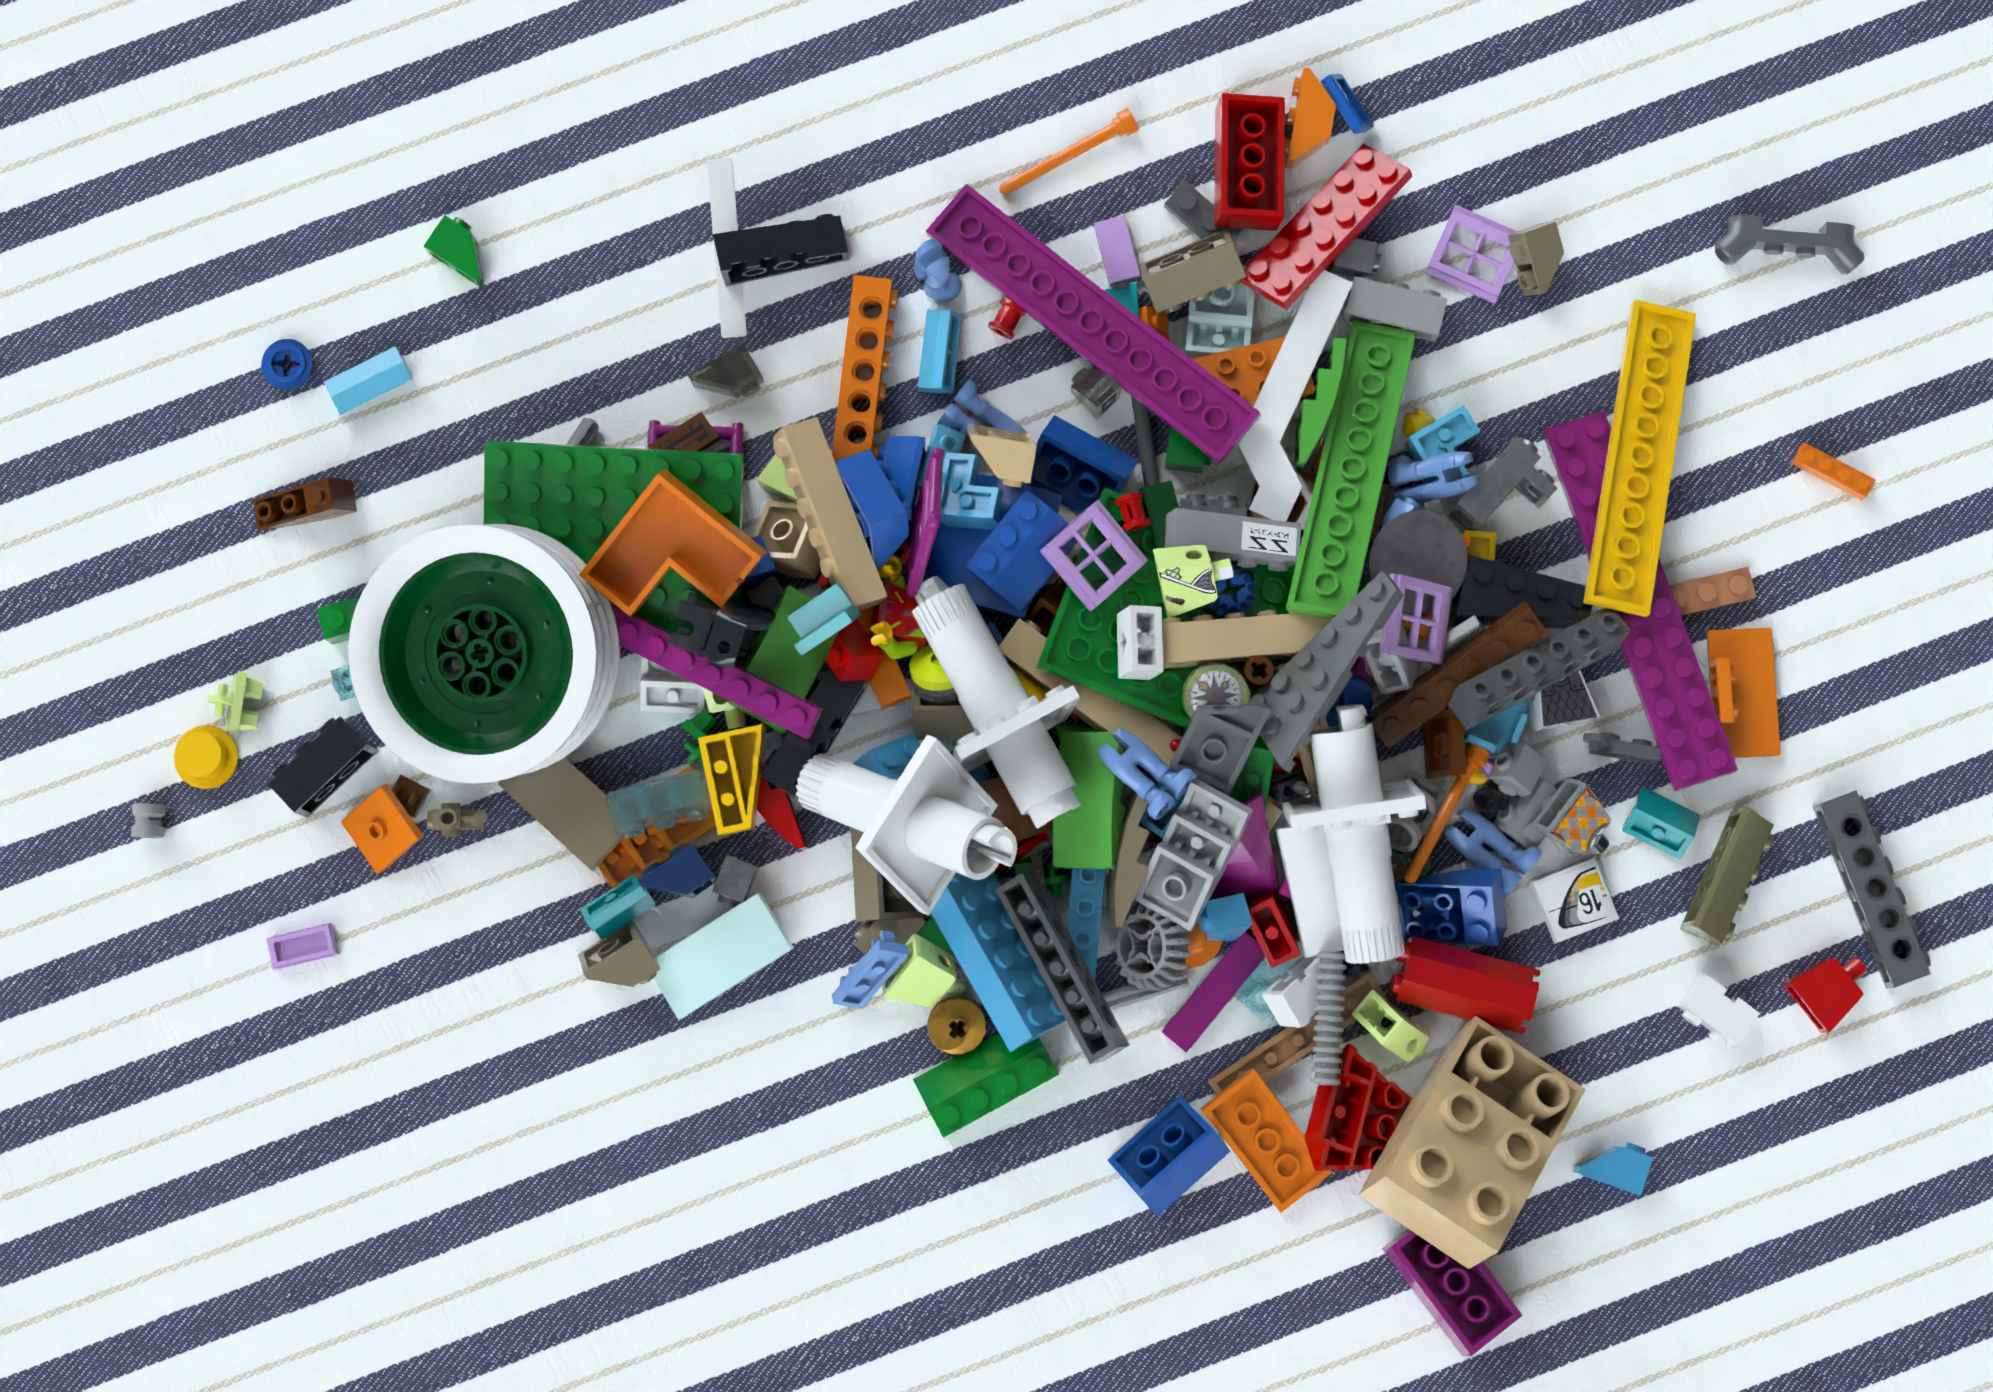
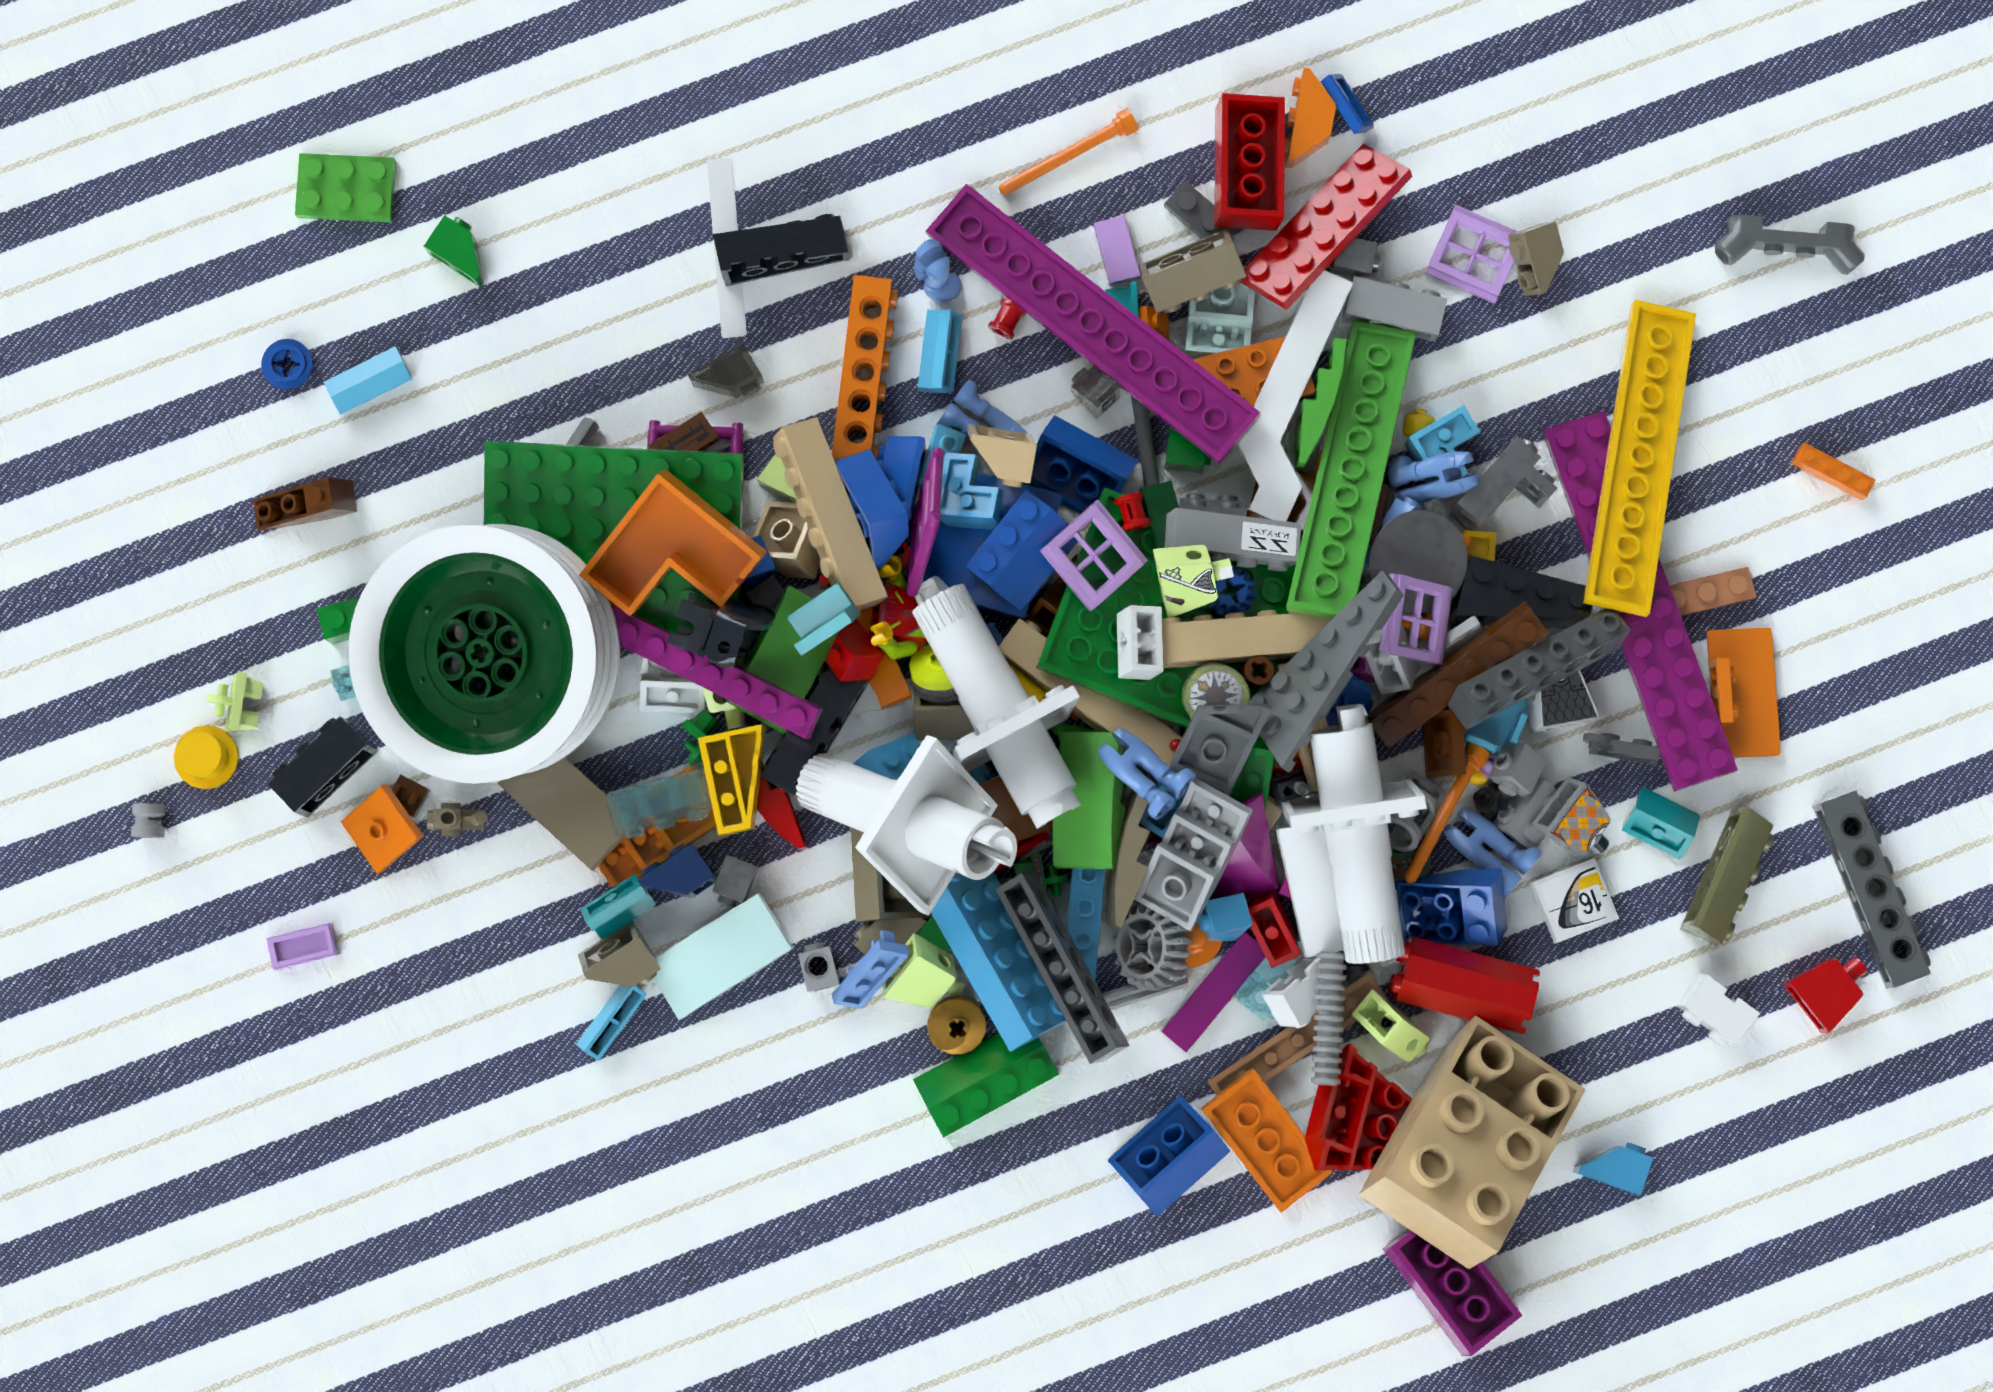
(345, 187): none -> bright green plate
(607, 1015): none -> medium azure piece
(829, 978): none -> light grey brick

